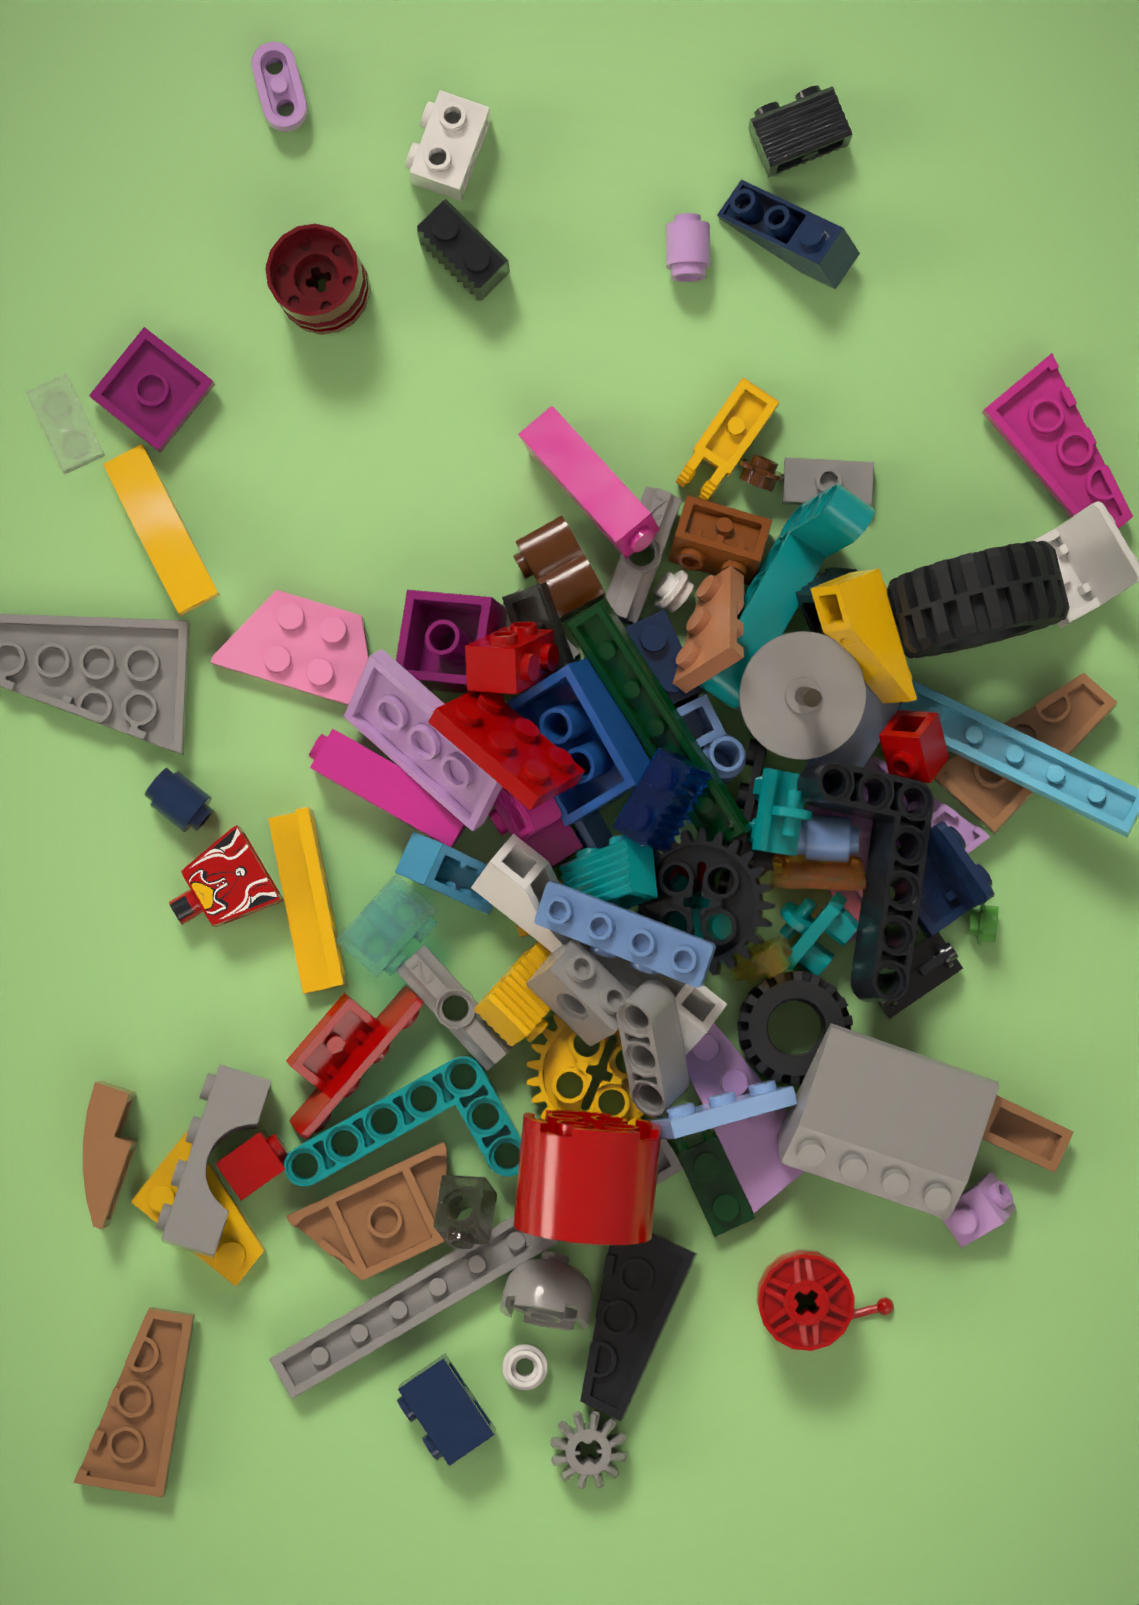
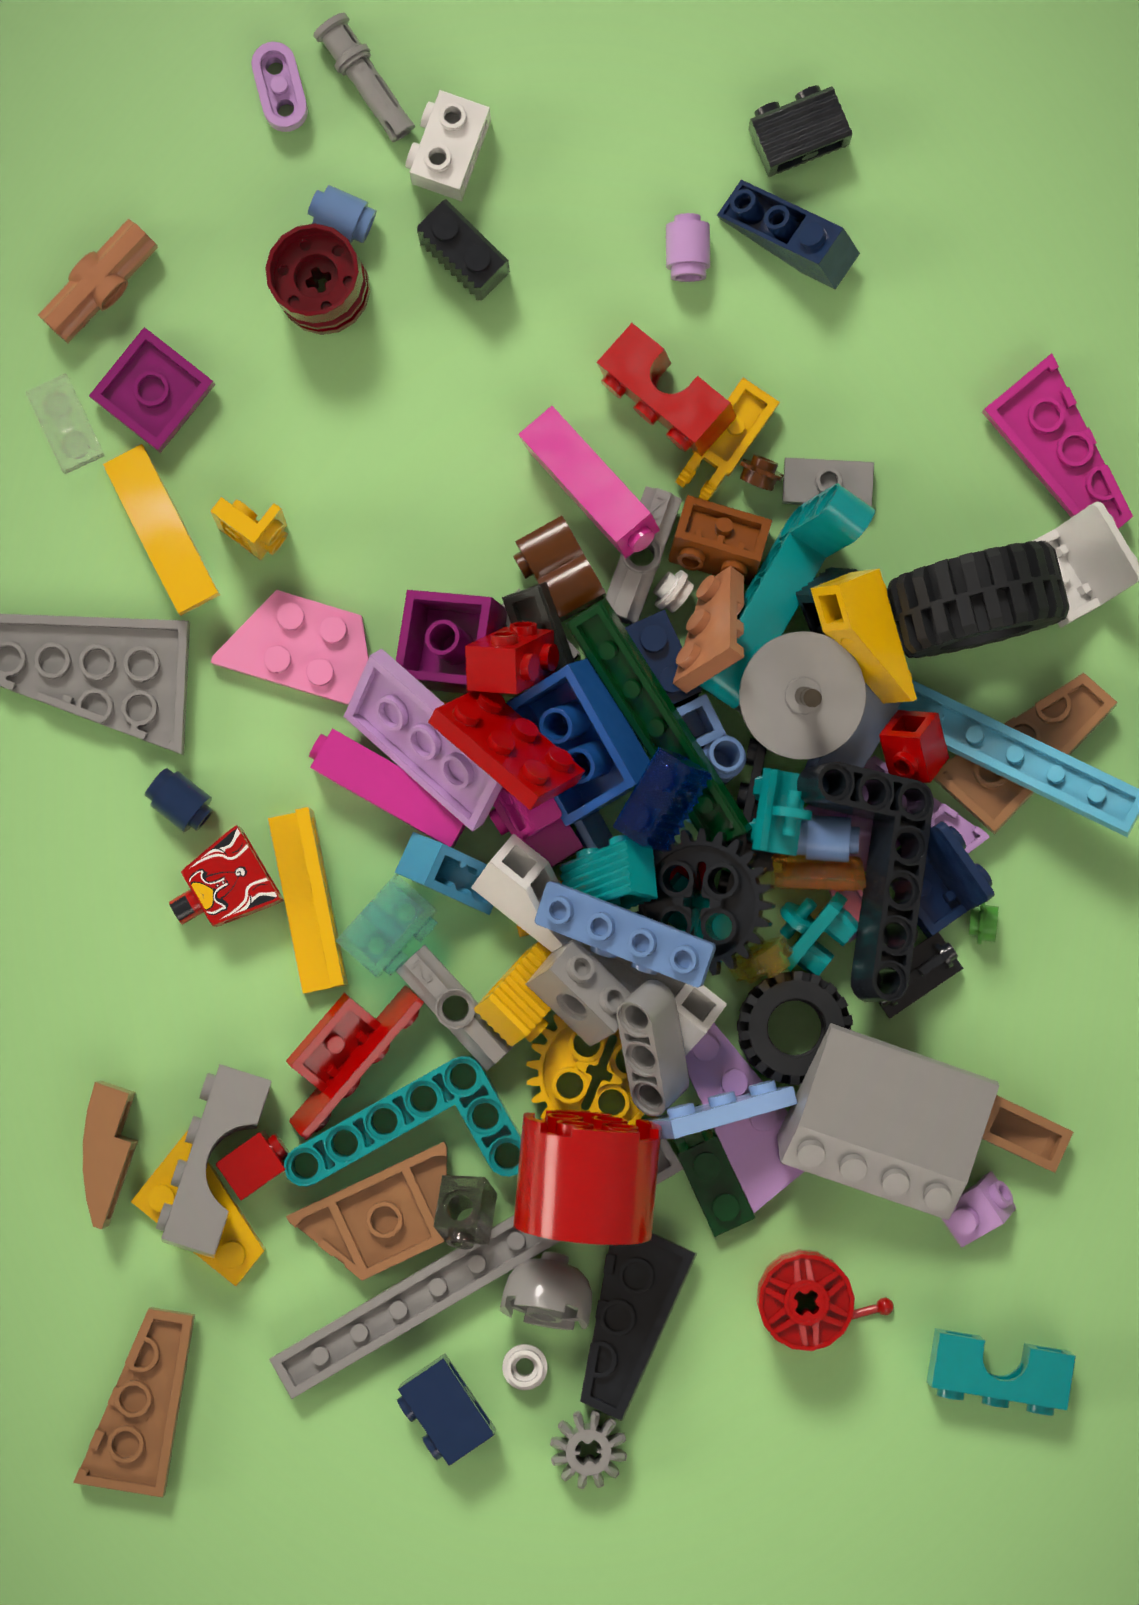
(98, 280): none -> nougat piece
(241, 525): none -> yellow bracket
(343, 213): none -> medium blue brick
(354, 61): none -> light grey pin
(692, 416): none -> red arch
(1039, 1380): none -> teal arch

